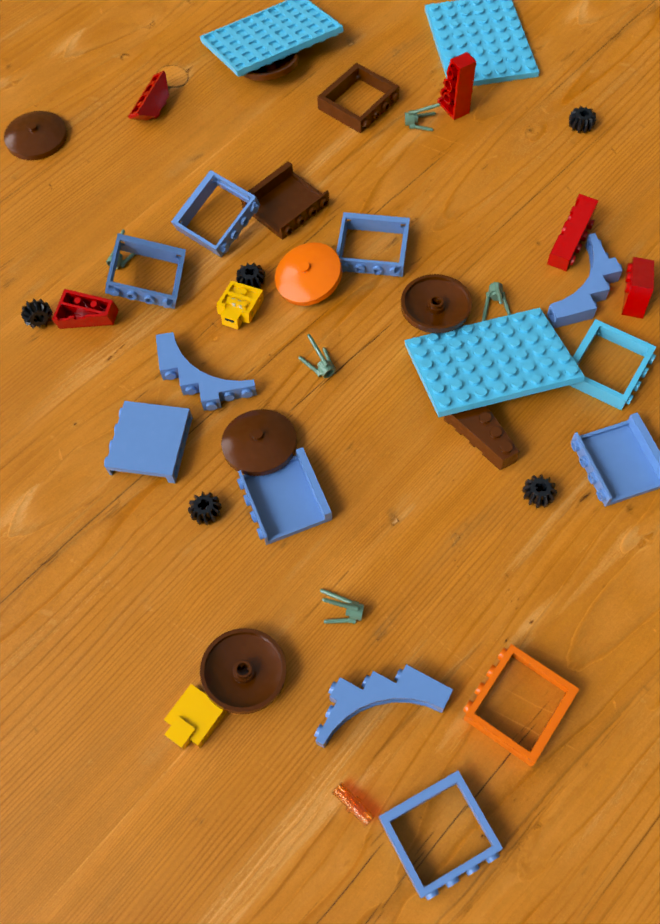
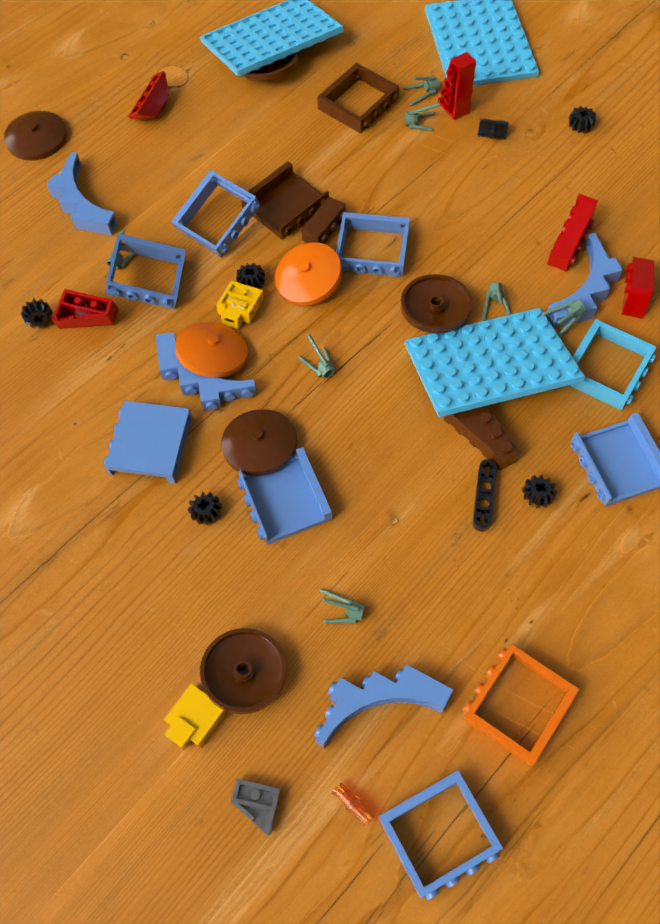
(83, 213): none -> medium blue arch
(211, 349): none -> orange dish
(257, 802): none -> flat silver wing
(323, 221): none -> reddish brown brick
(431, 85): none -> sand green plant
(487, 495): none -> black beam
(493, 128): none -> black hips
(575, 310): none -> sand green plant

